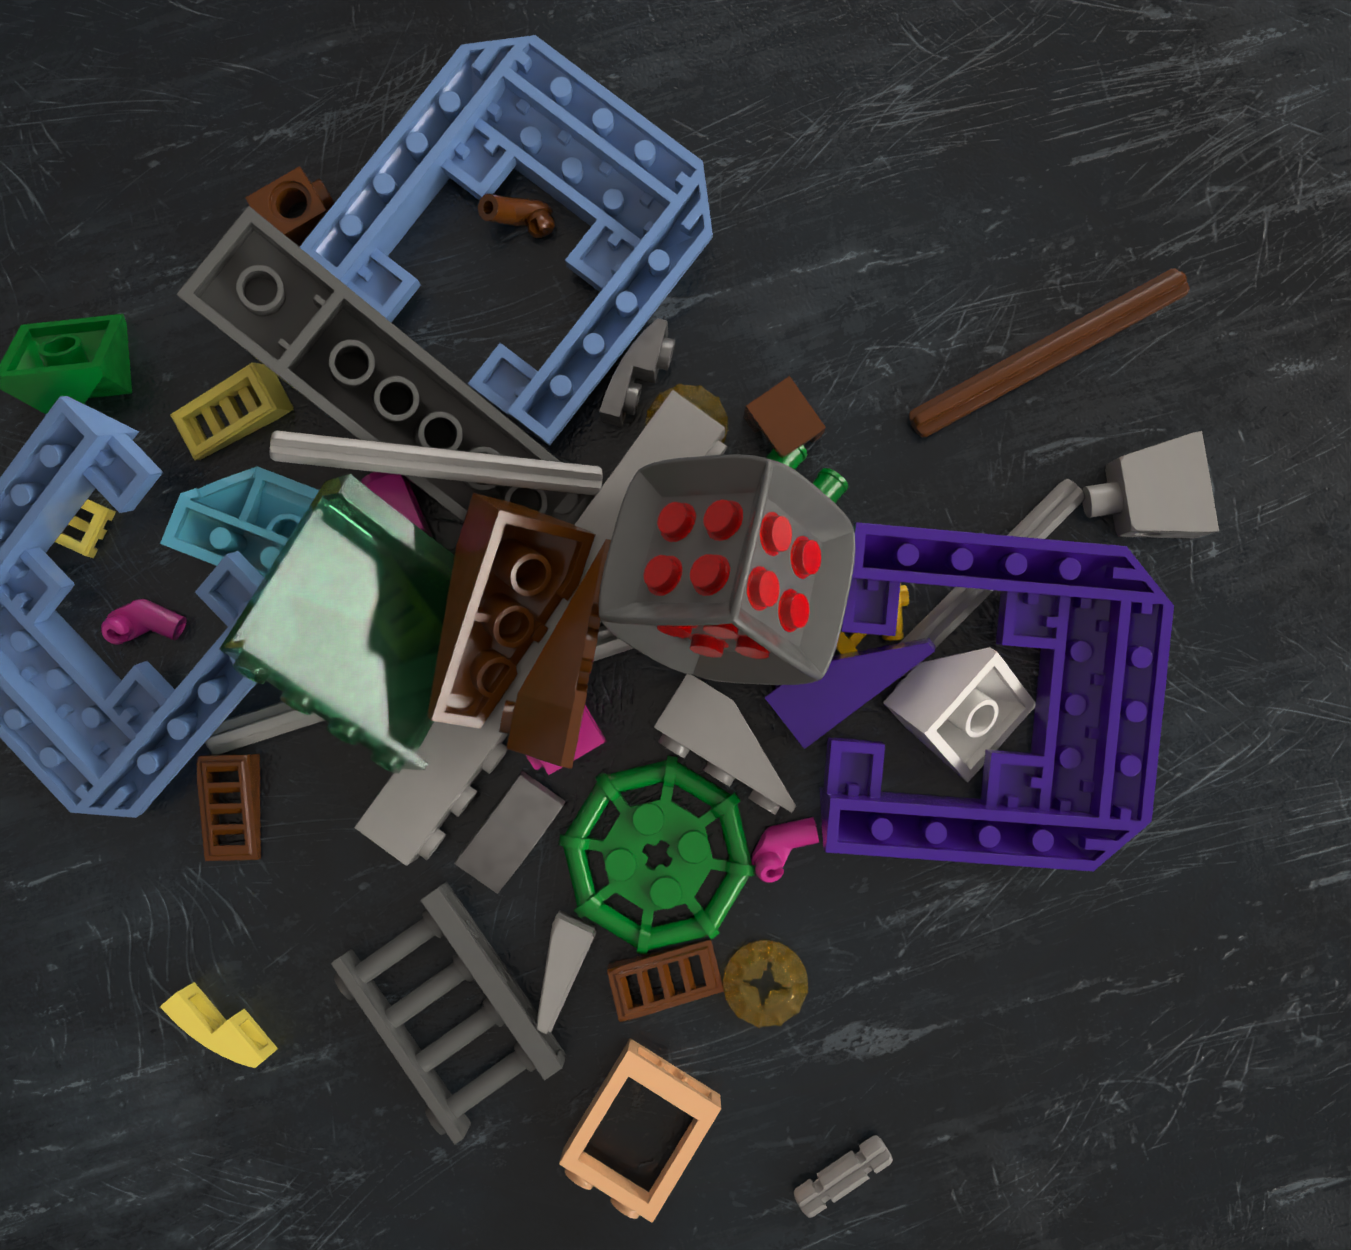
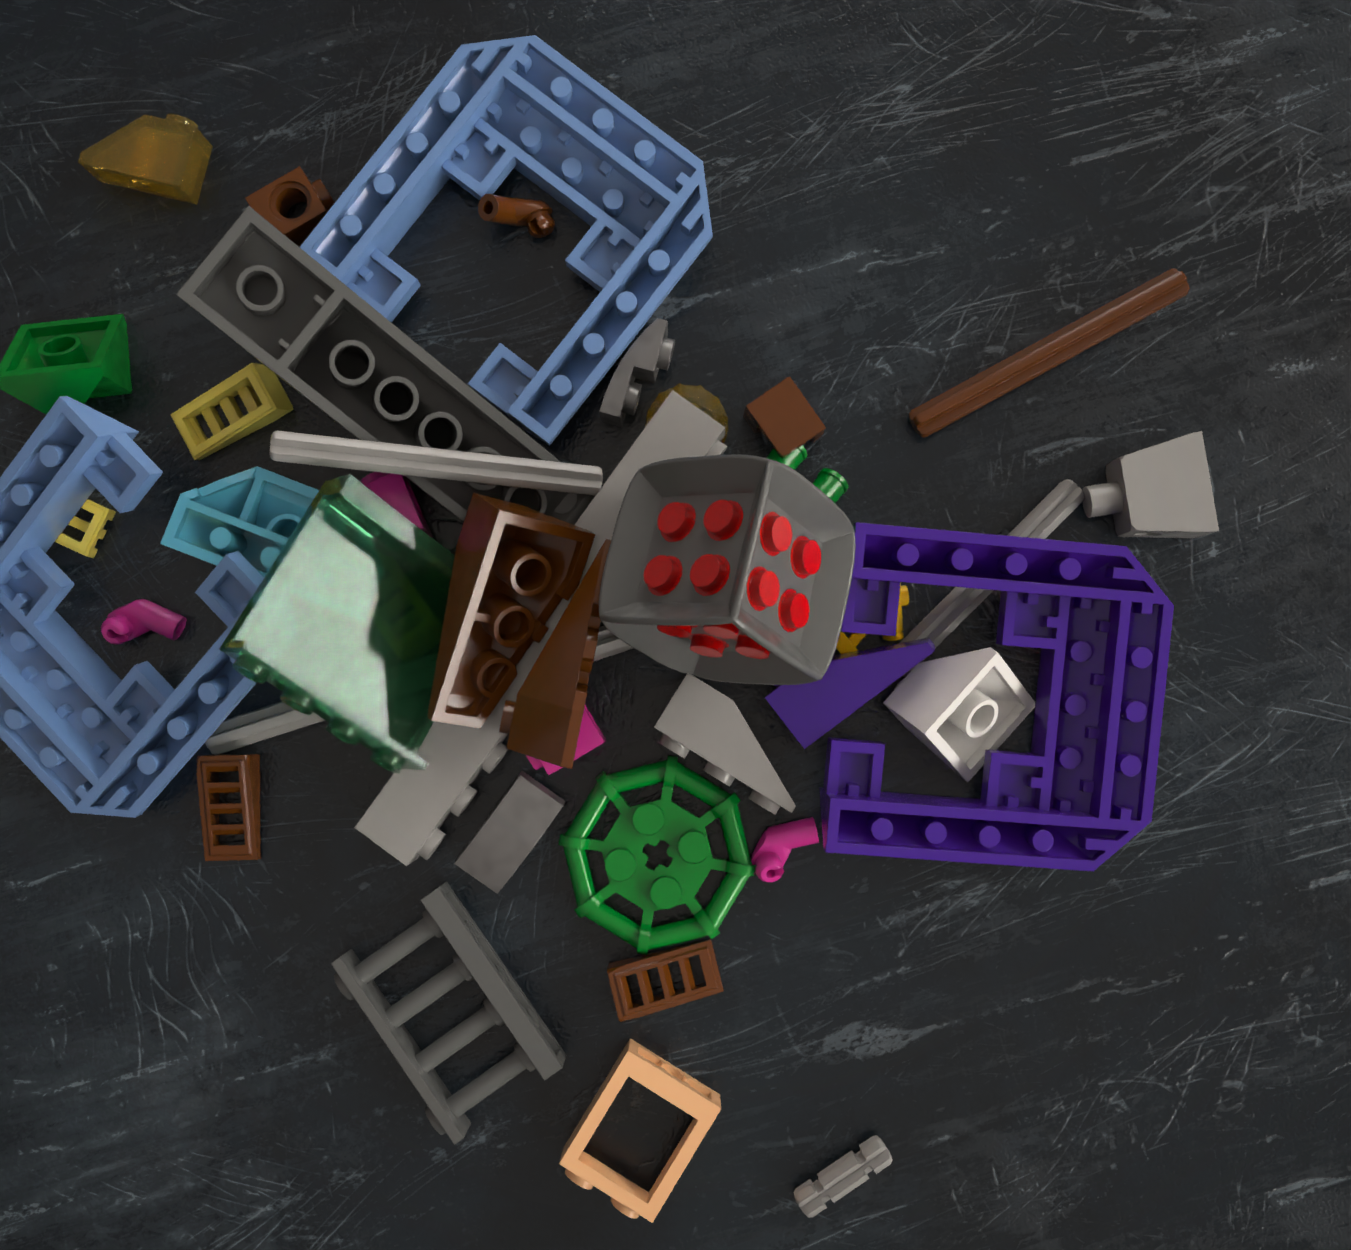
(153, 157): none -> clear yellow slope
(235, 1038): light yellow slope -> none
(566, 952): light grey slope -> none
(750, 964): clear yellow gear -> none

